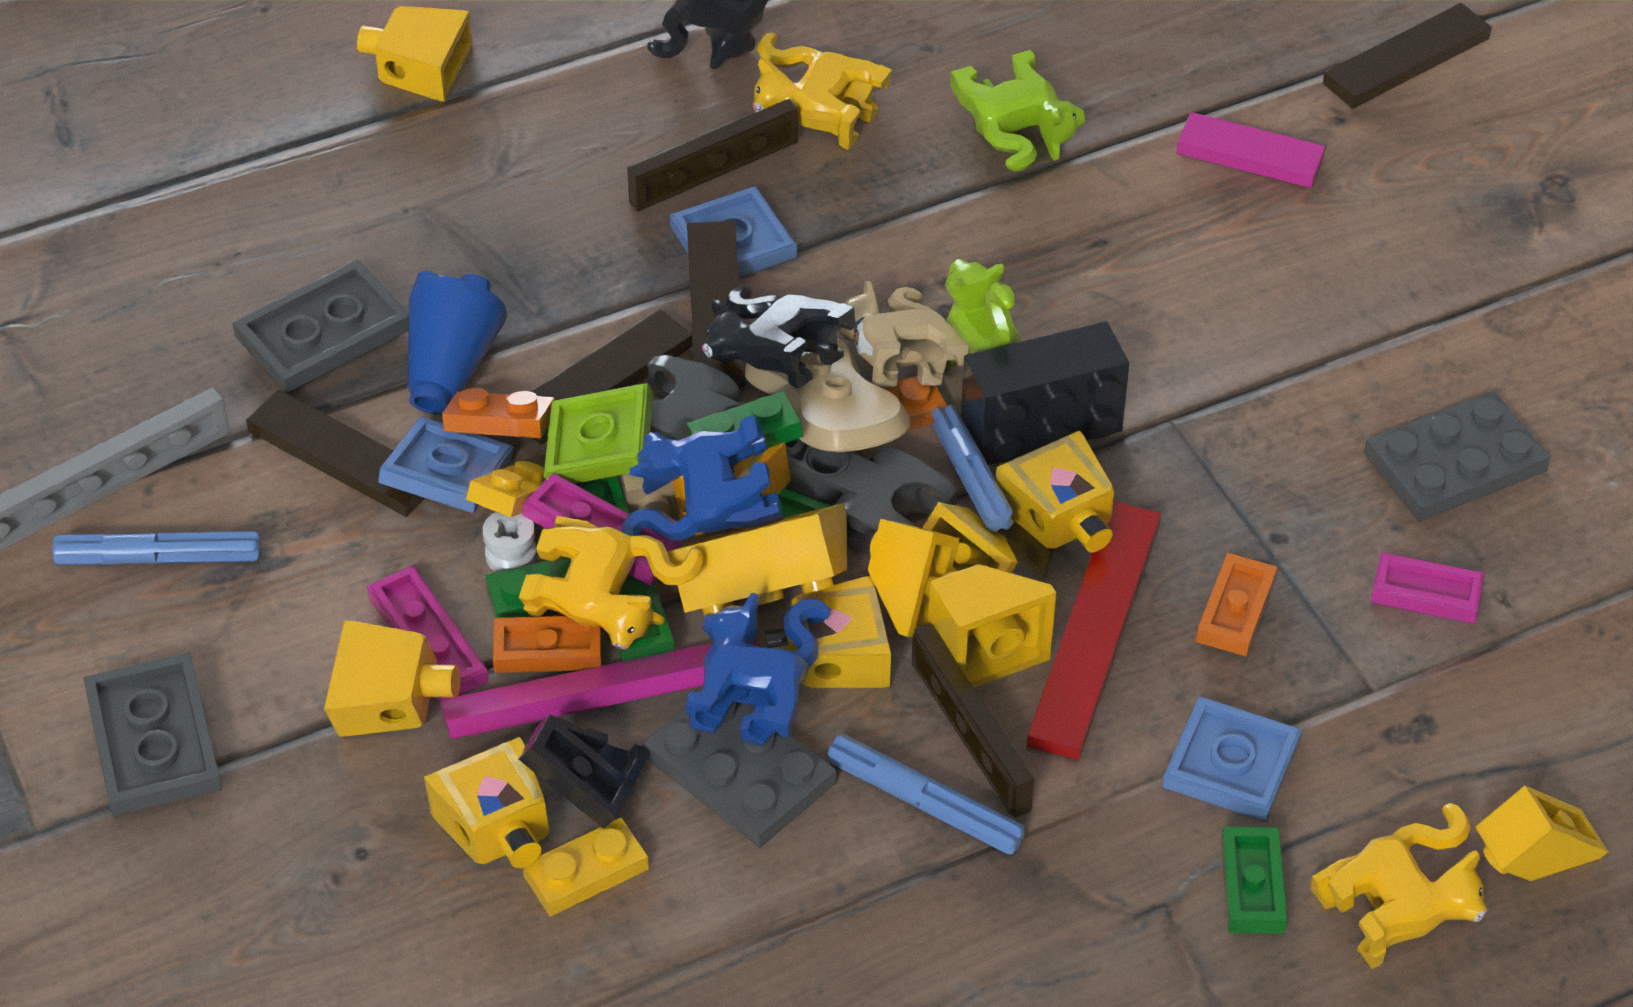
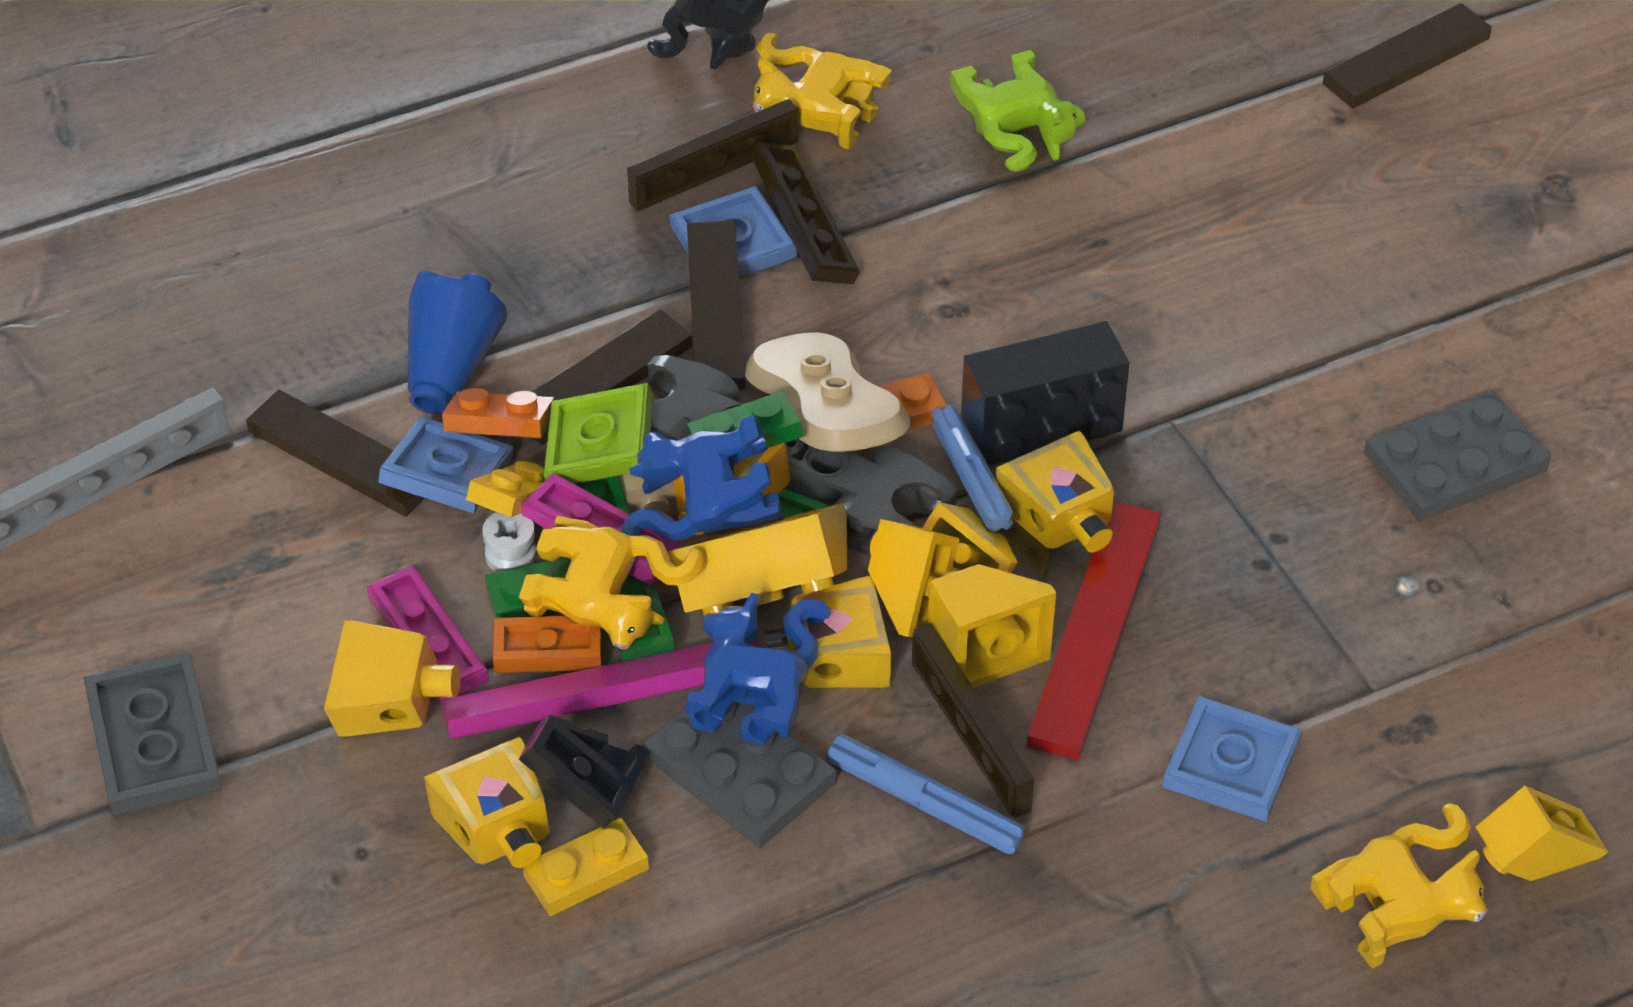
(156, 548): medium blue axle -> none
(322, 326): dark grey plate -> none
(419, 49): yellow torso -> none
(779, 335): black animal -> none
(804, 213): none -> dark brown tile
(903, 337): tan animal -> none
(980, 306): lime animal -> none
(1236, 604): orange plate -> none
(1250, 149): dark pink tile -> none
(1253, 880): green plate -> none
(1427, 587): dark pink tile -> none

